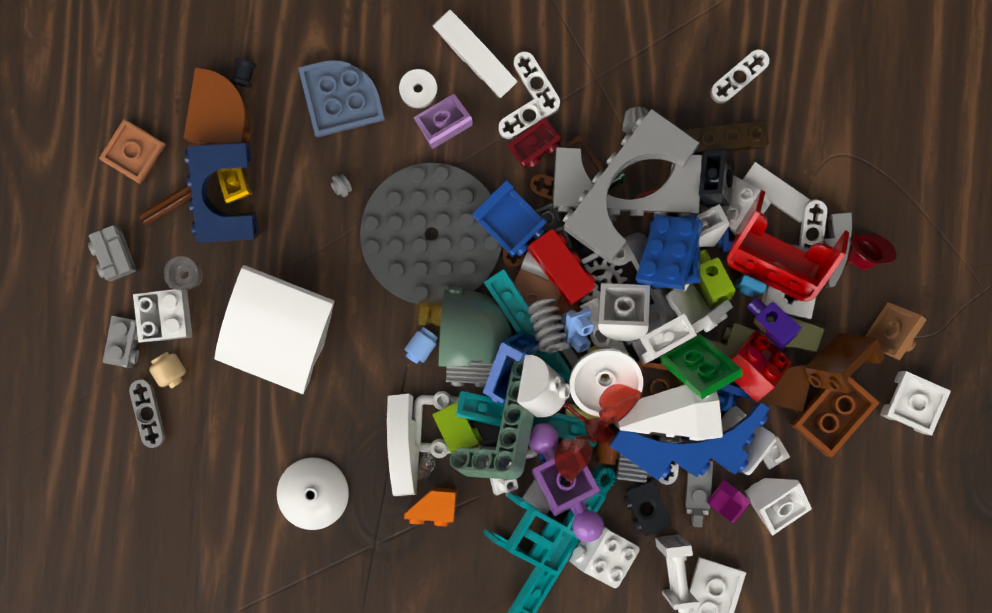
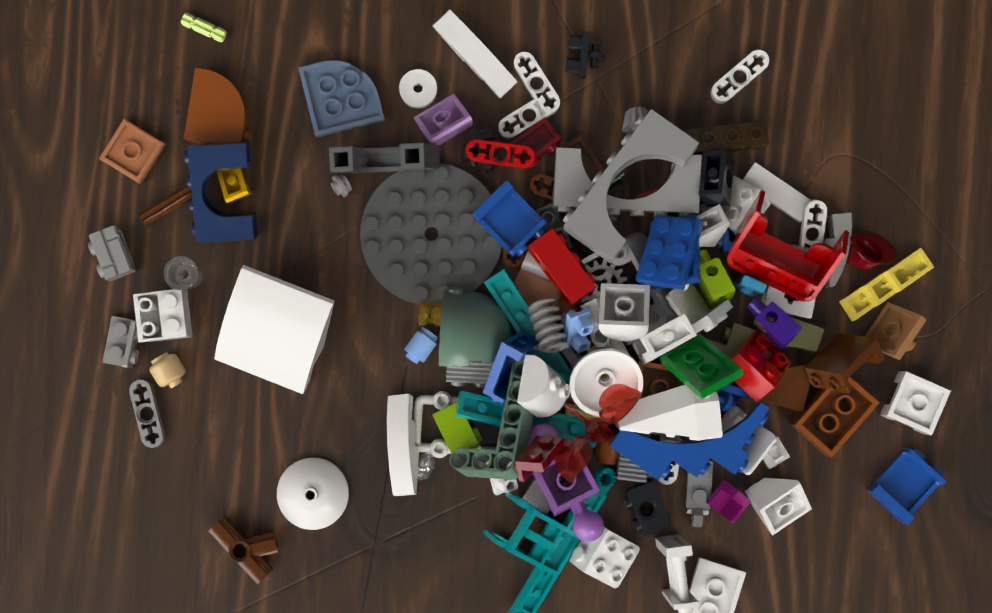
(203, 27): none -> yellowish green axle
(243, 72): black bush -> none
(256, 547): none -> reddish brown piece
(390, 159): none -> dark grey arch
(435, 506): orange slope -> none
(483, 134): none -> black hips
(484, 146): none -> red beam
(538, 455): none -> dark red bracket
(581, 44): none -> black hips
(886, 284): none -> light yellow slope
(906, 484): none -> blue panel

